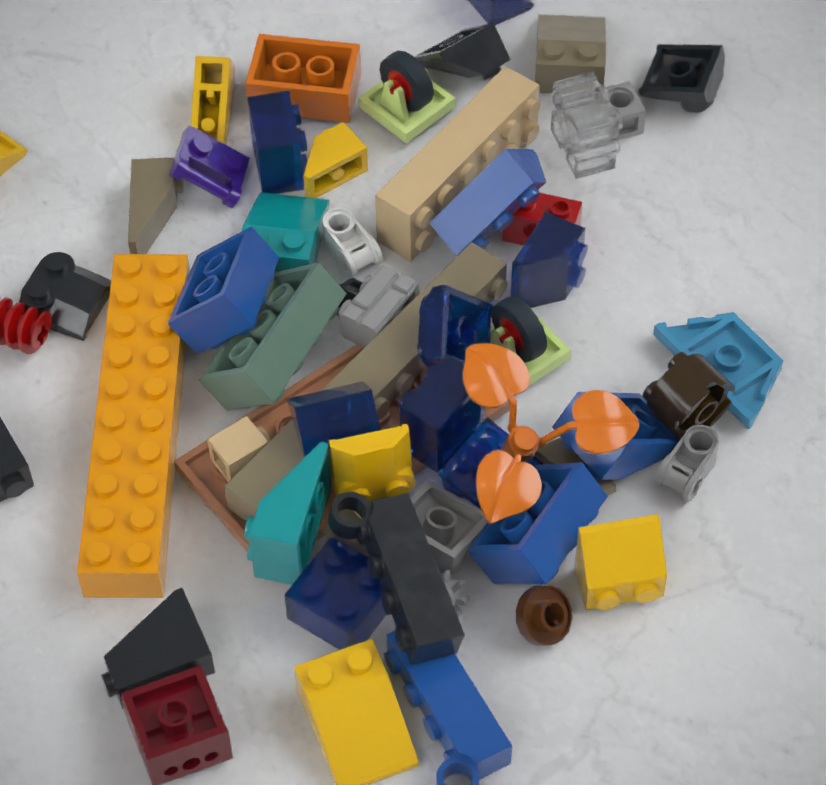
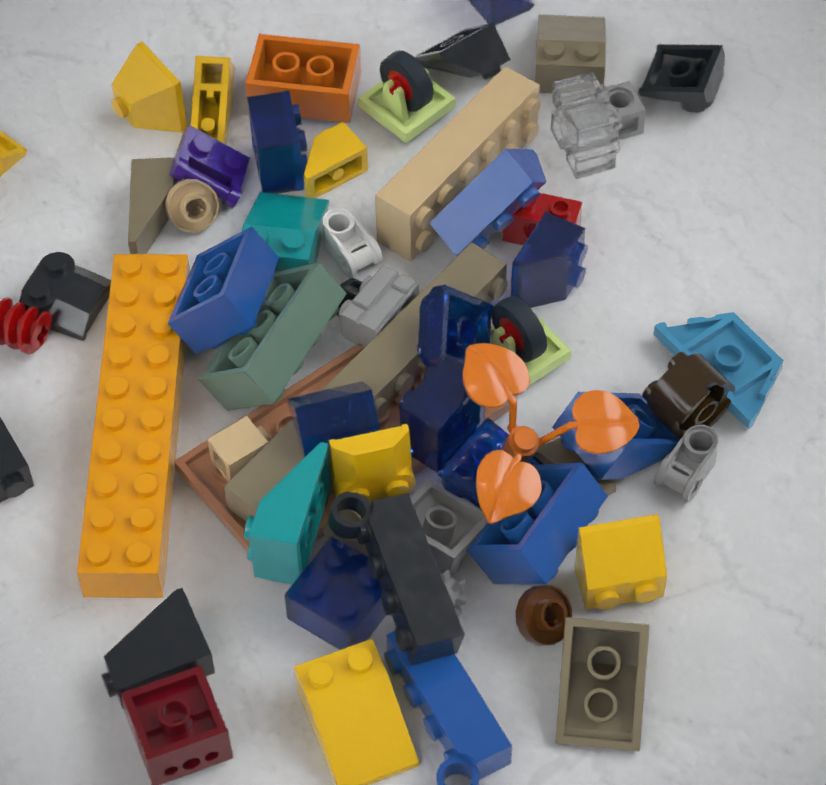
(148, 93): none -> yellow slope
(191, 205): none -> tan plate
(602, 684): none -> dark tan slope

